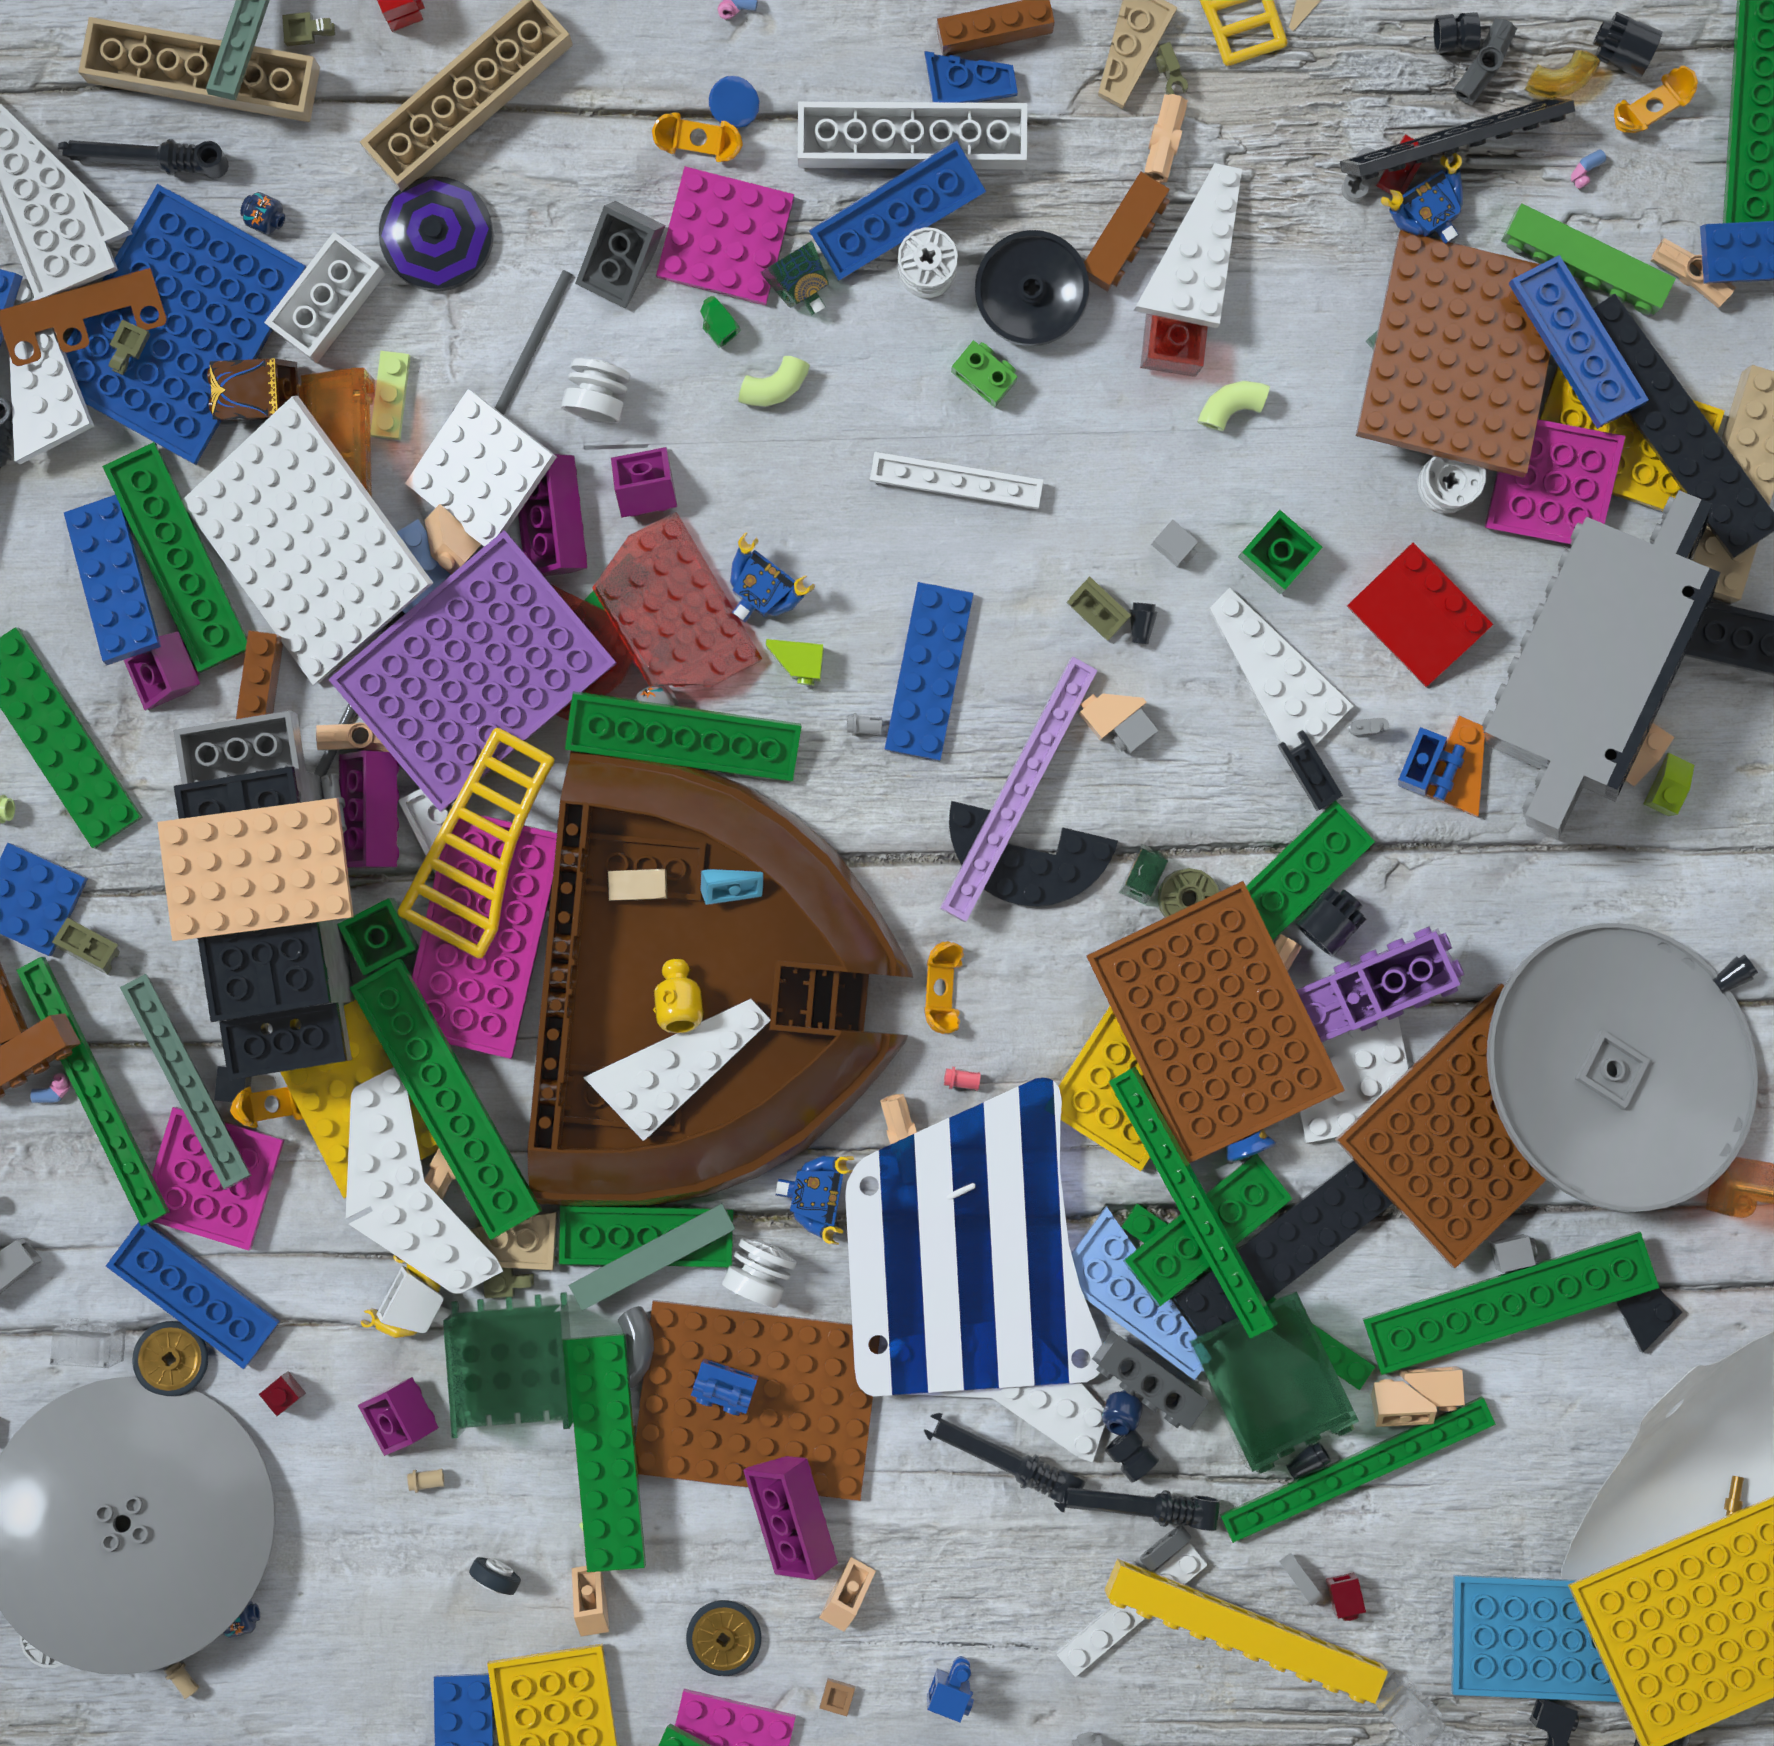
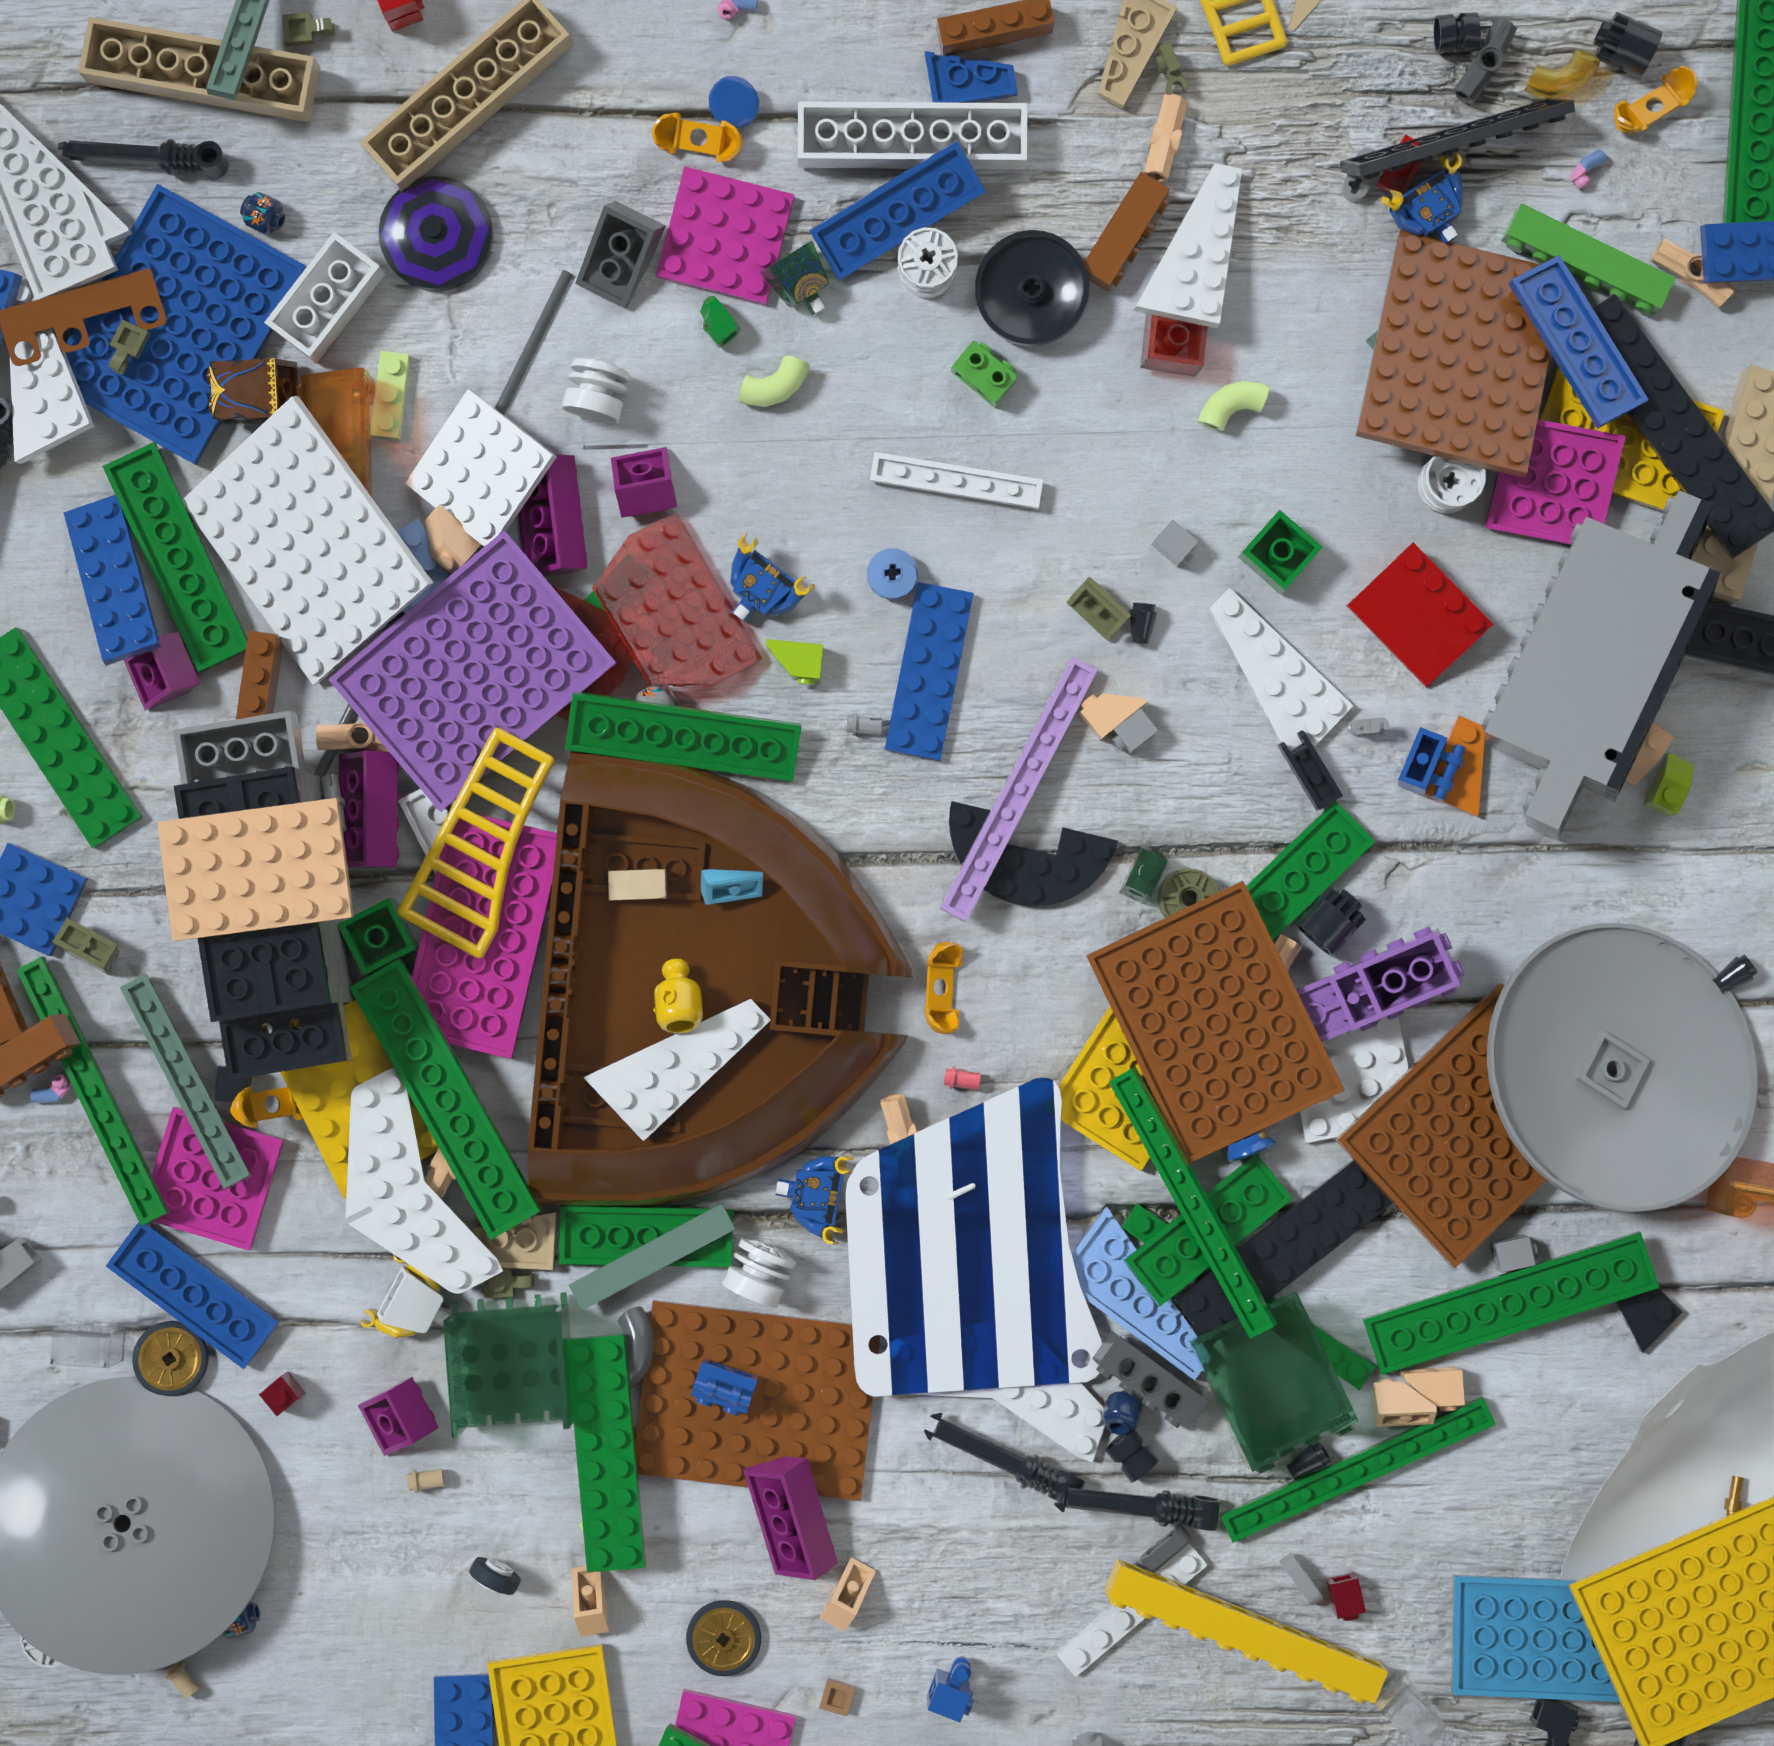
(881, 565): none -> medium blue piece

